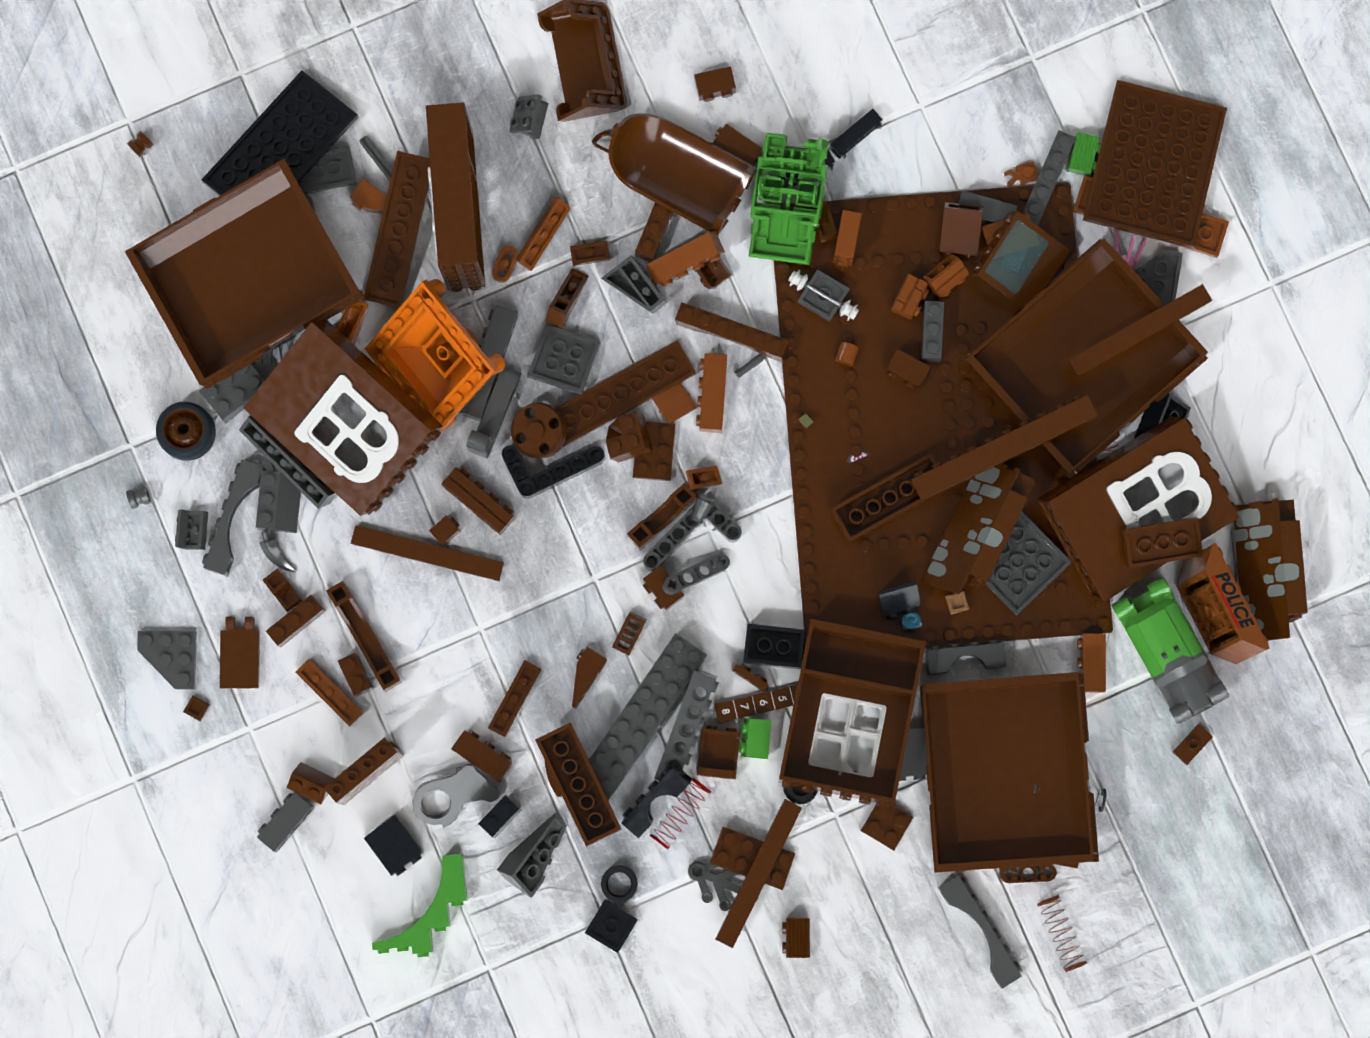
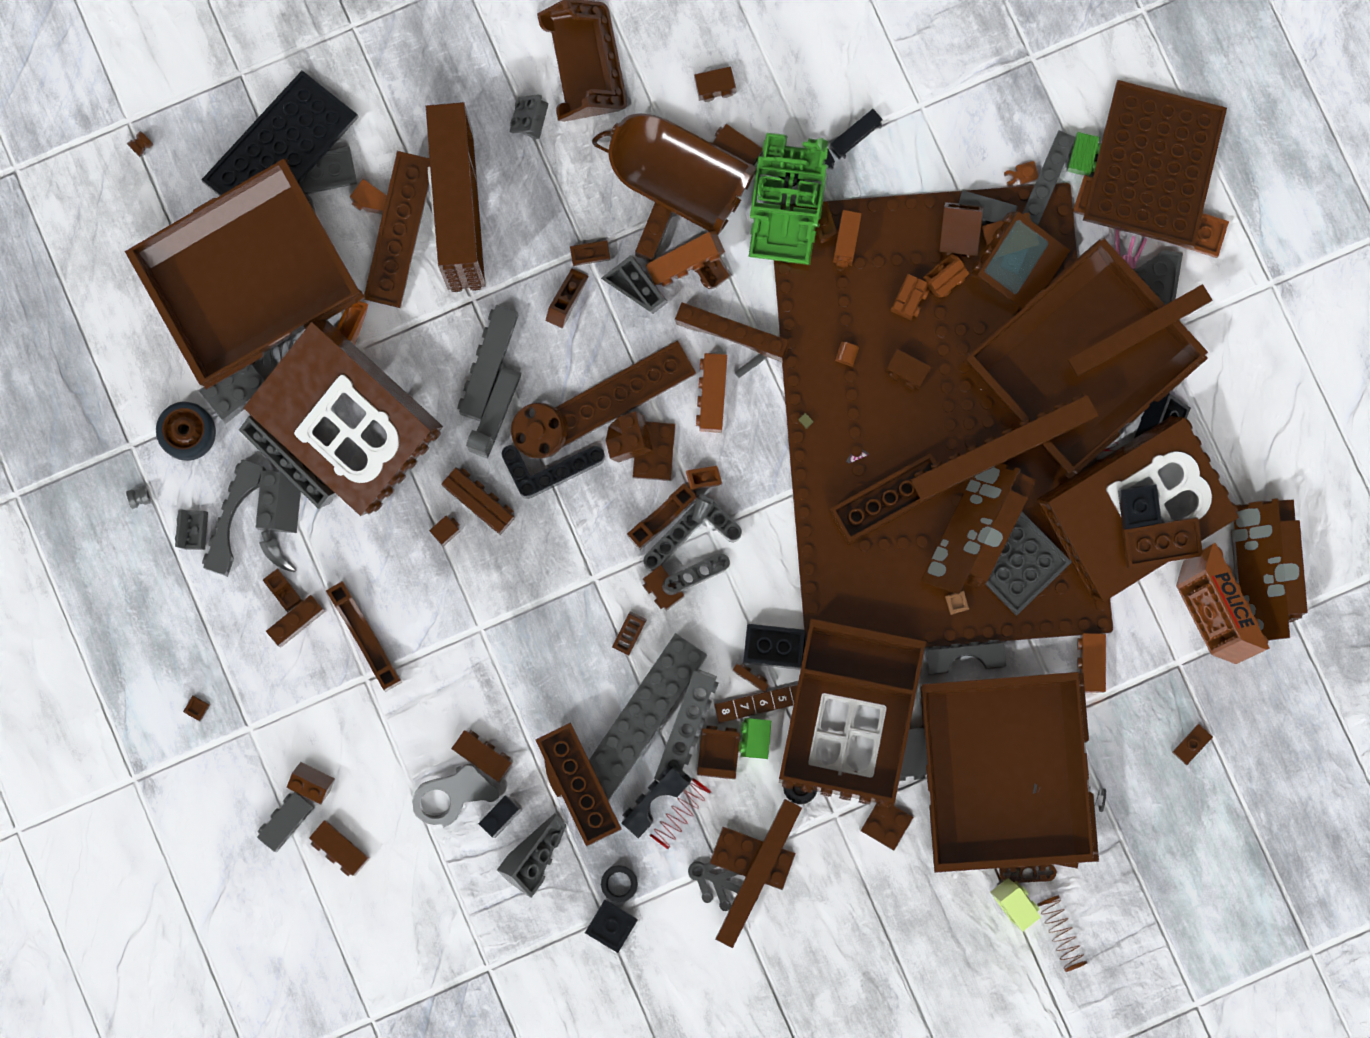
(171, 655): dark grey plate -> none
(239, 655): reddish brown tile -> none
(329, 692): dark orange plate -> none
(338, 849): none -> reddish brown brick
(355, 674): reddish brown brick -> none
(363, 771): reddish brown panel -> none
(377, 157): dark grey axle -> none
(394, 846): black brick -> none
(419, 936): bright green arch -> none
(427, 553): reddish brown tile -> none
(433, 354): orange piece -> none
(504, 264): dark orange plate -> none
(514, 698): reddish brown plate -> none
(543, 233): dark orange plate -> none
(564, 359): dark grey plate -> none
(587, 670): reddish brown slope -> none
(674, 403): dark orange piece -> none
(797, 937): reddish brown brick -> none
(823, 295): dark grey plate -> none
(898, 600): black slope -> none
(911, 621): medium azure plate -> none
(932, 331): dark grey brick -> none
(1002, 966): dark grey arch -> none
(1016, 904): none -> yellowish green brick
(1139, 506): none -> black plate
(1171, 651): piece -> none

